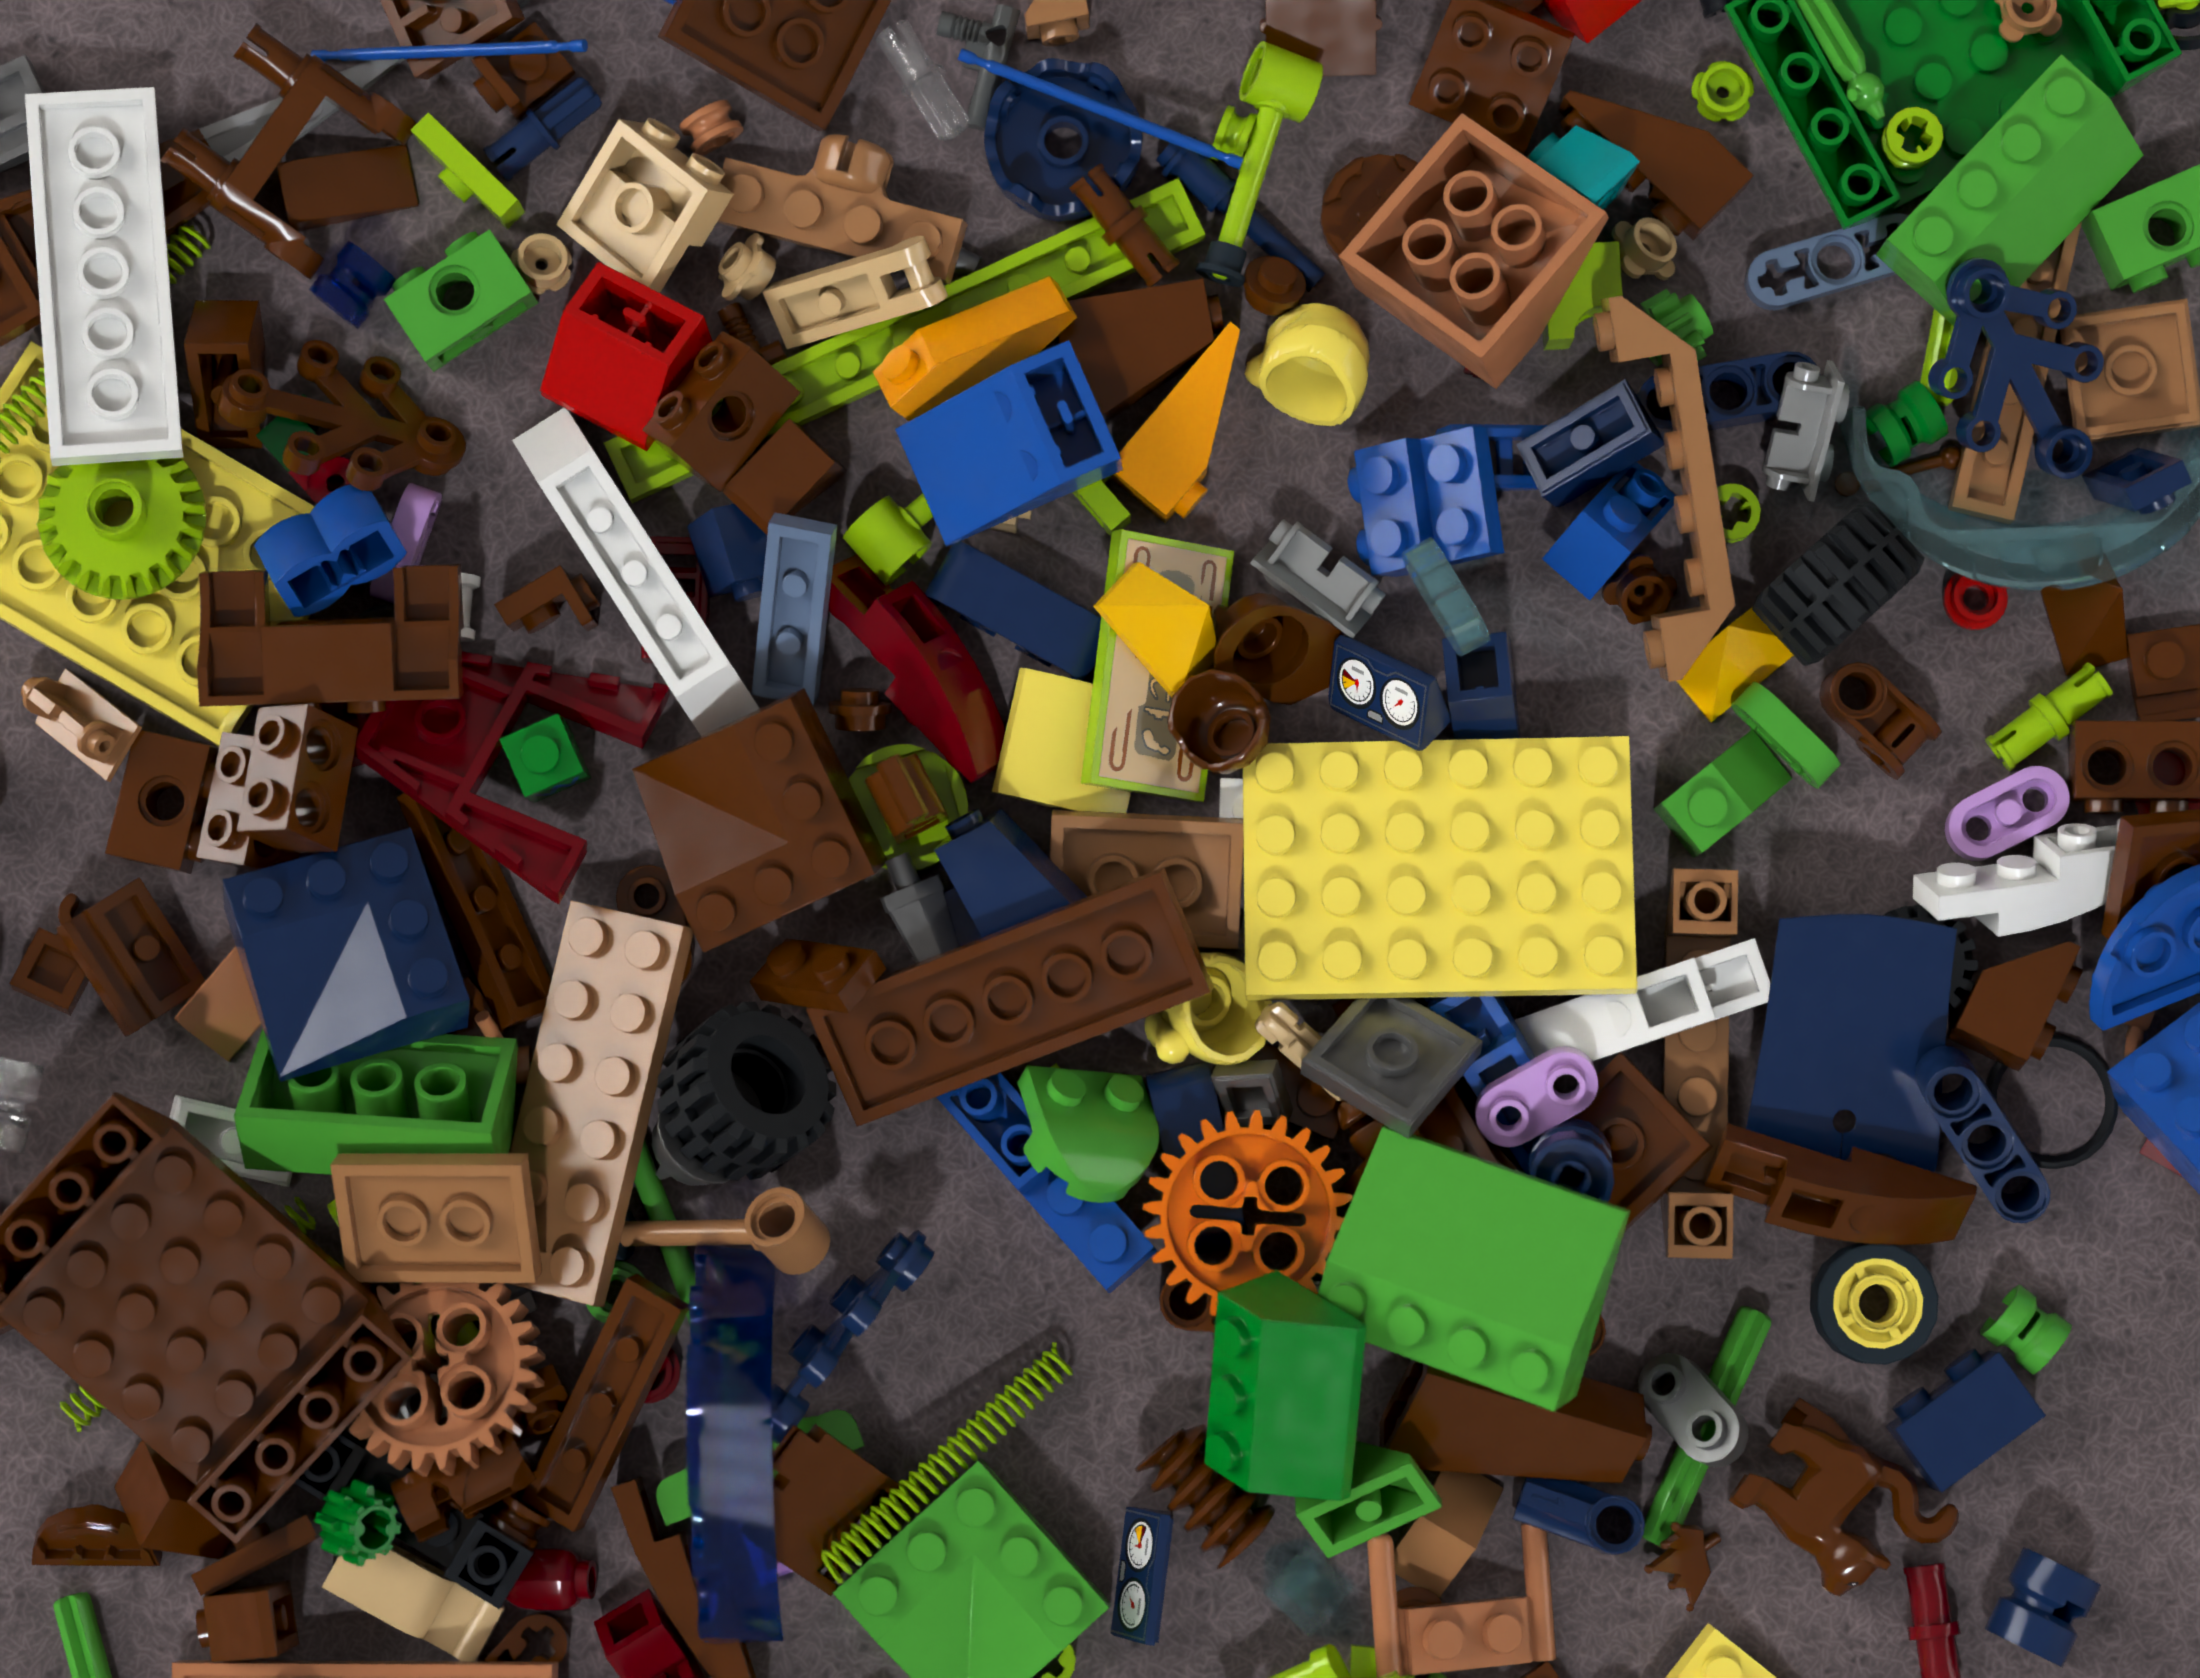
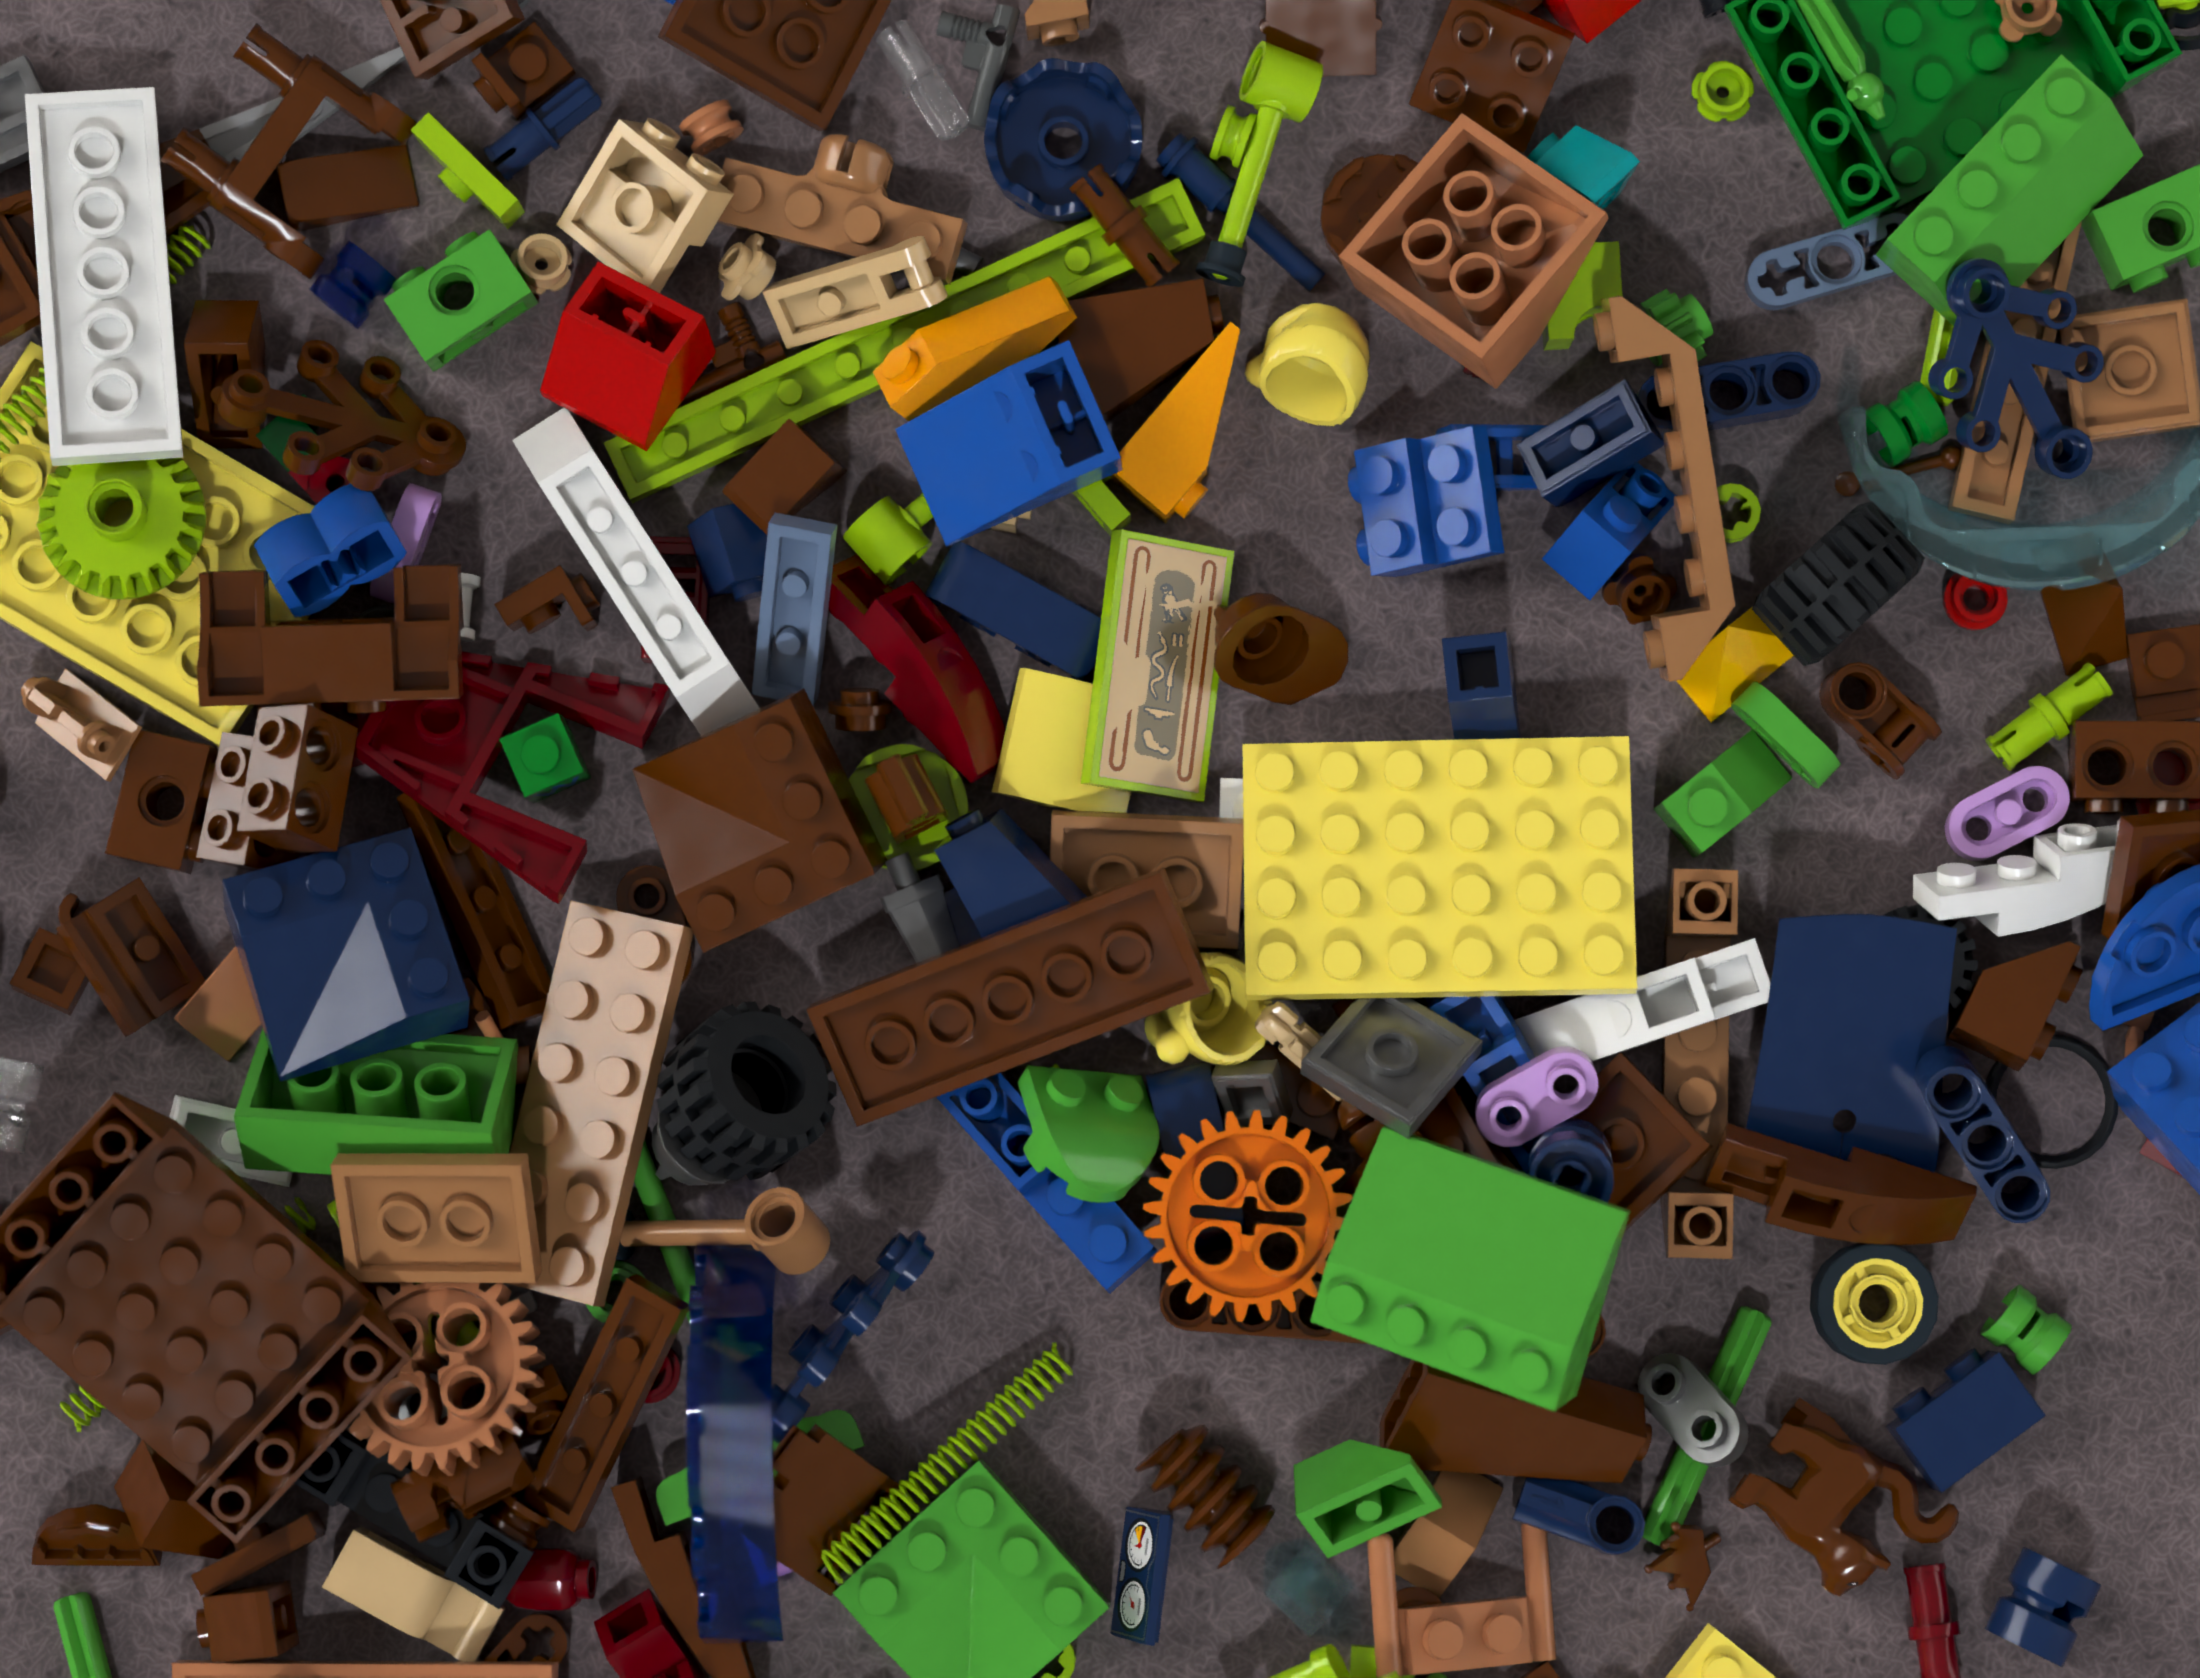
(358, 1522): green gear -> none
(452, 50): blue piece -> none
(752, 404): reddish brown brick -> none
(817, 975): reddish brown plate -> none
(1100, 108): blue piece -> none
(1160, 625): yellow slope -> none
(1219, 721): reddish brown hair -> none
(1273, 285): reddish brown plate -> none
(1284, 1390): green slope -> none
(1293, 566): light grey hinge -> none
(1386, 694): slope -> none
(1445, 596): clear light blue beam -> none
(1646, 248): tan plate -> none
(1686, 165): reddish brown slope -> none
(1815, 405): light grey hinge -> none
(1892, 141): lime bush -> none
(2138, 480): dark blue plate -> none

